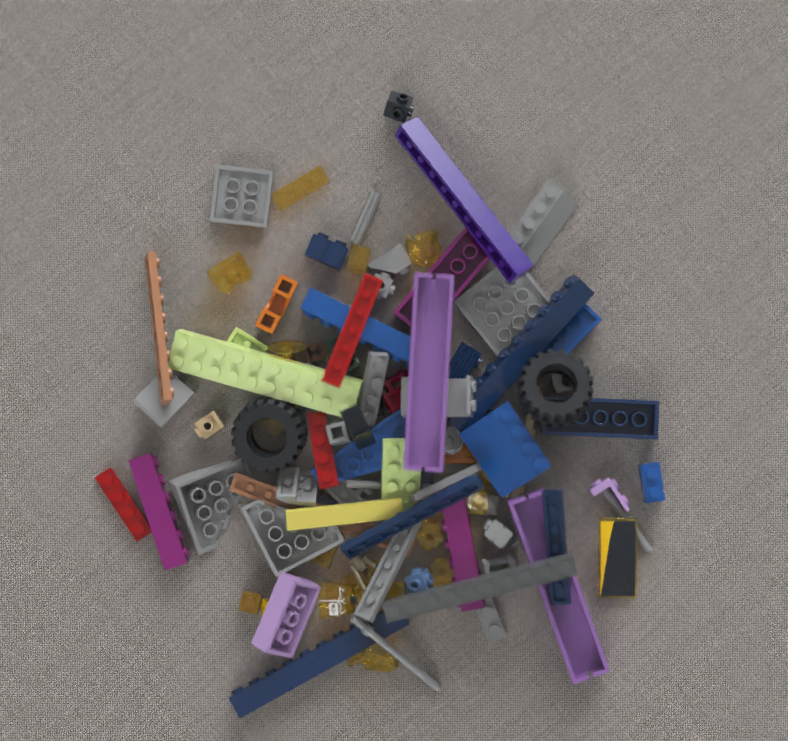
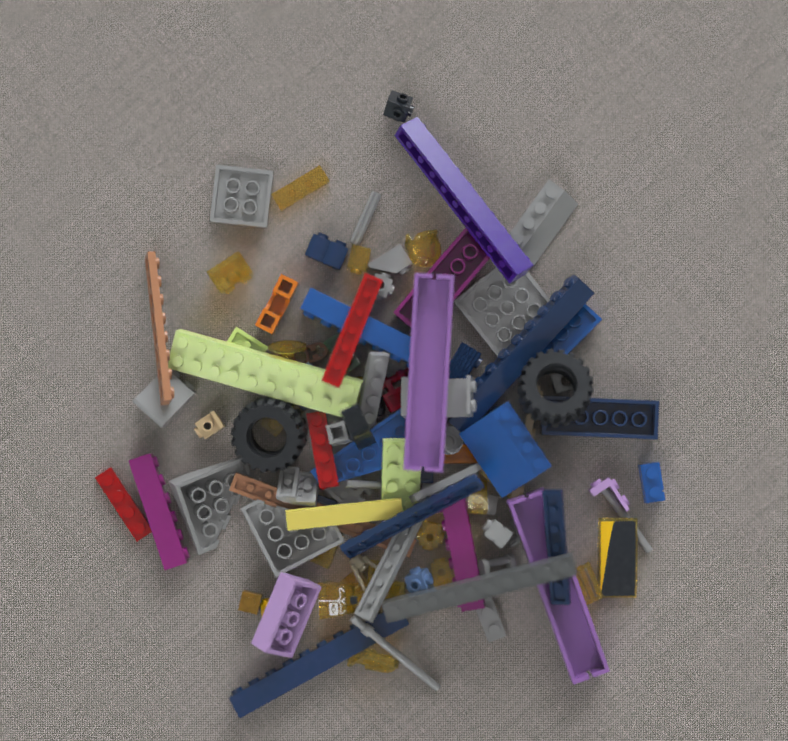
(594, 581): none -> clear yellow tile

